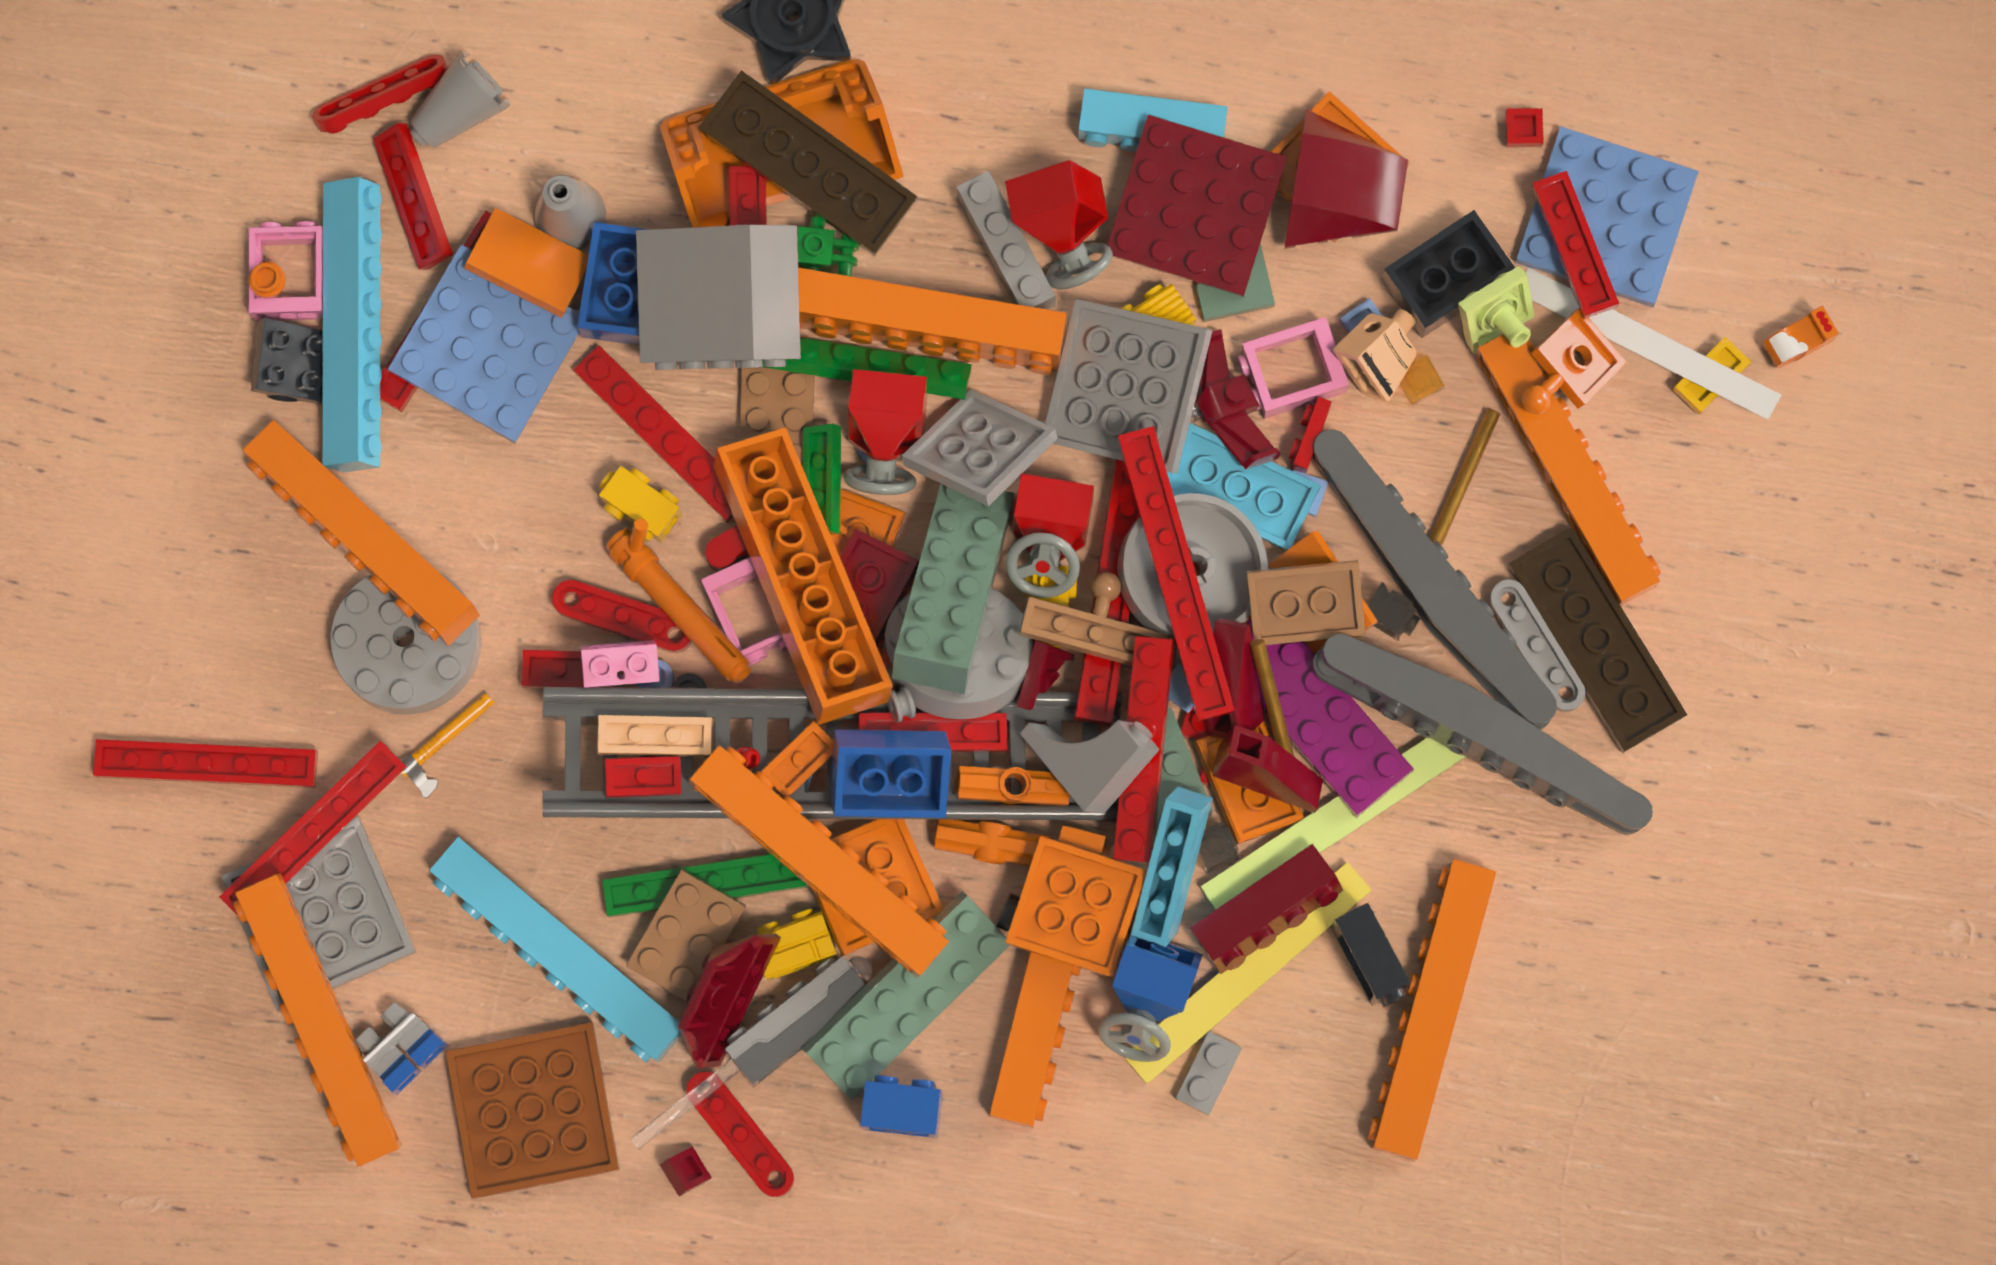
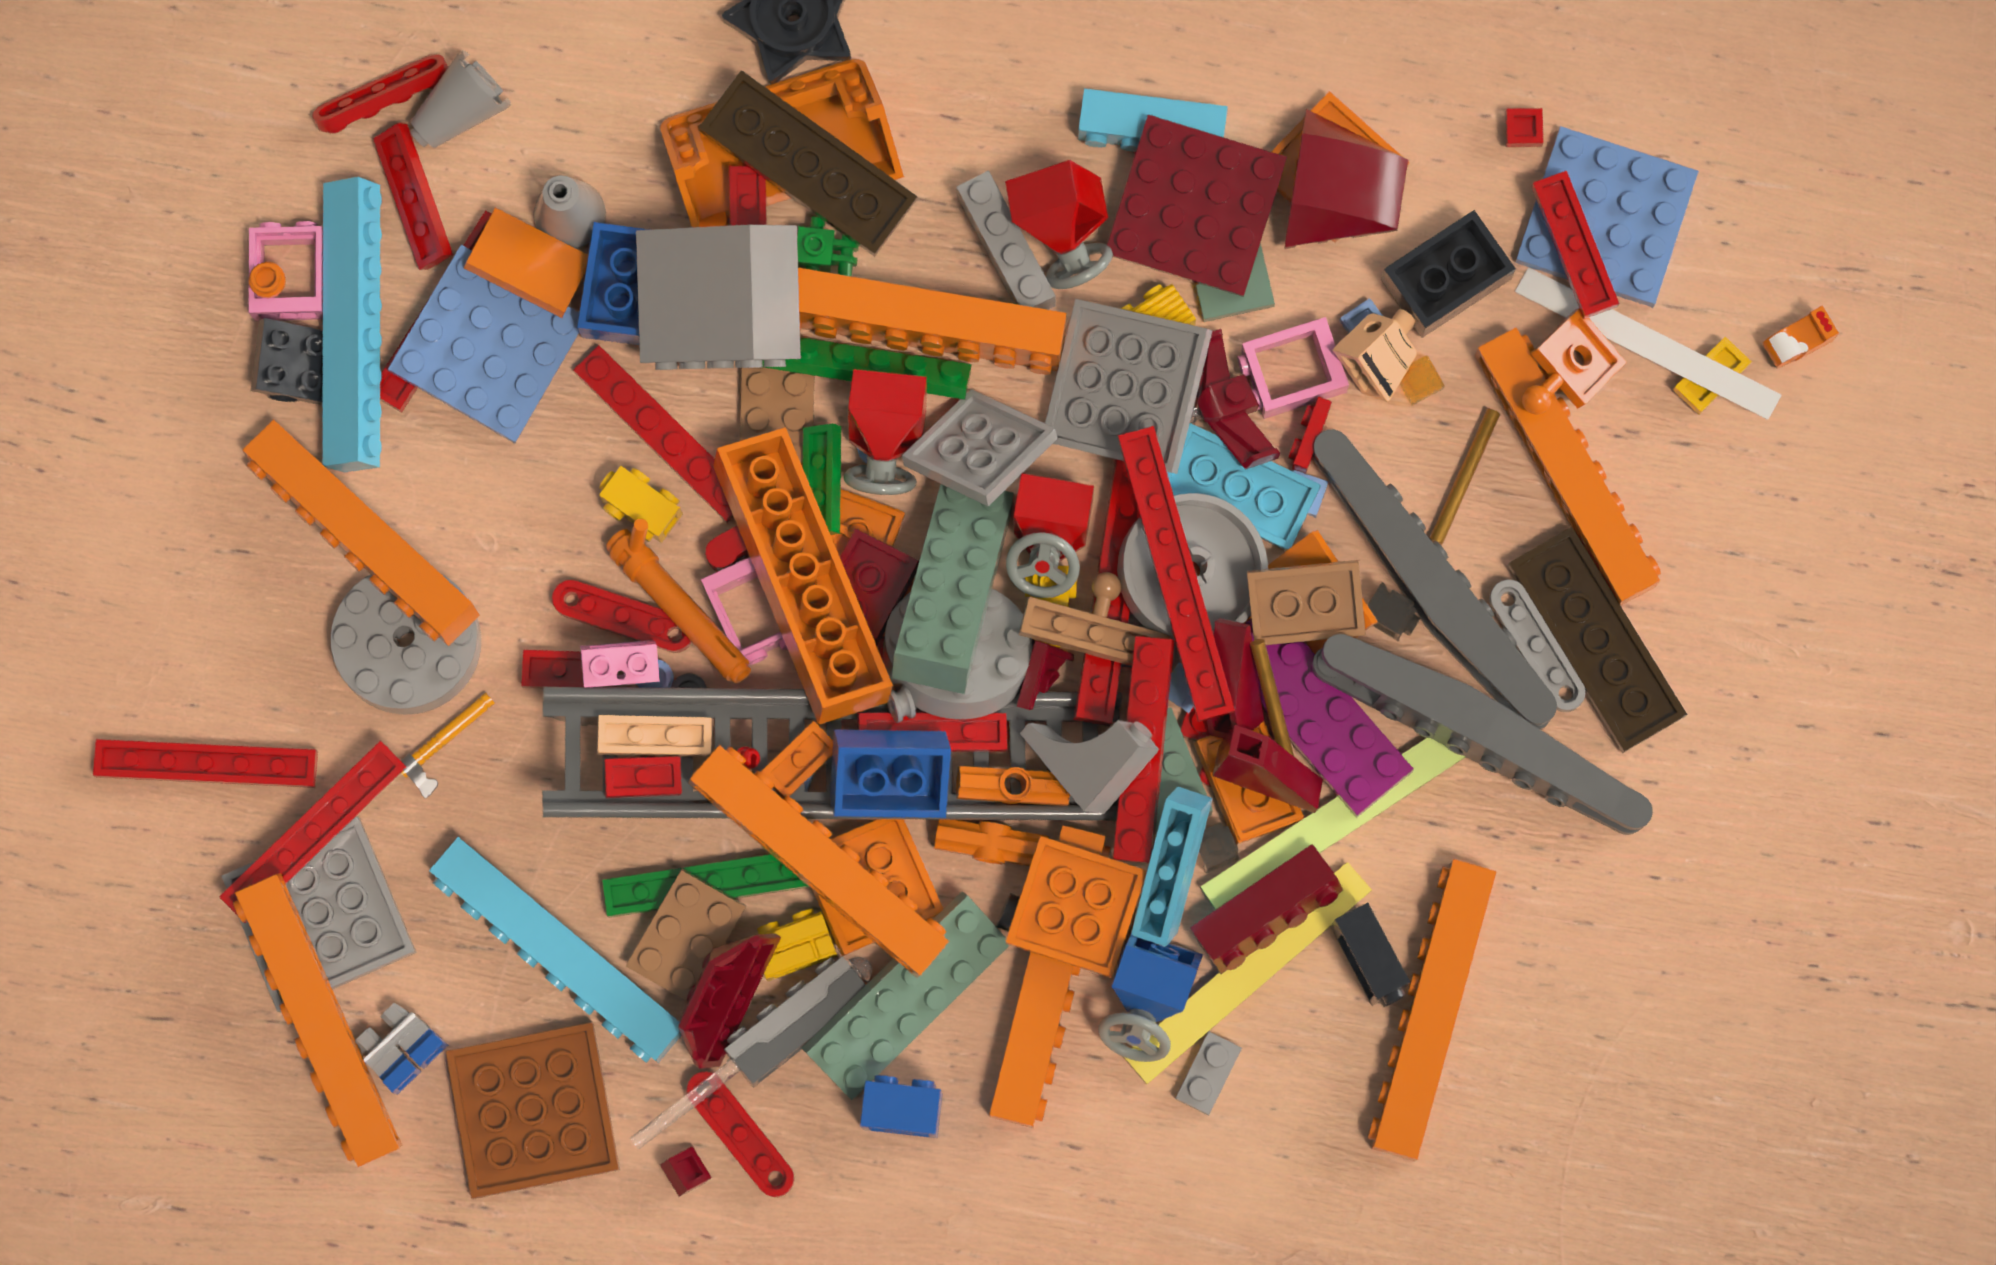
(1498, 310): yellowish green plate -> none

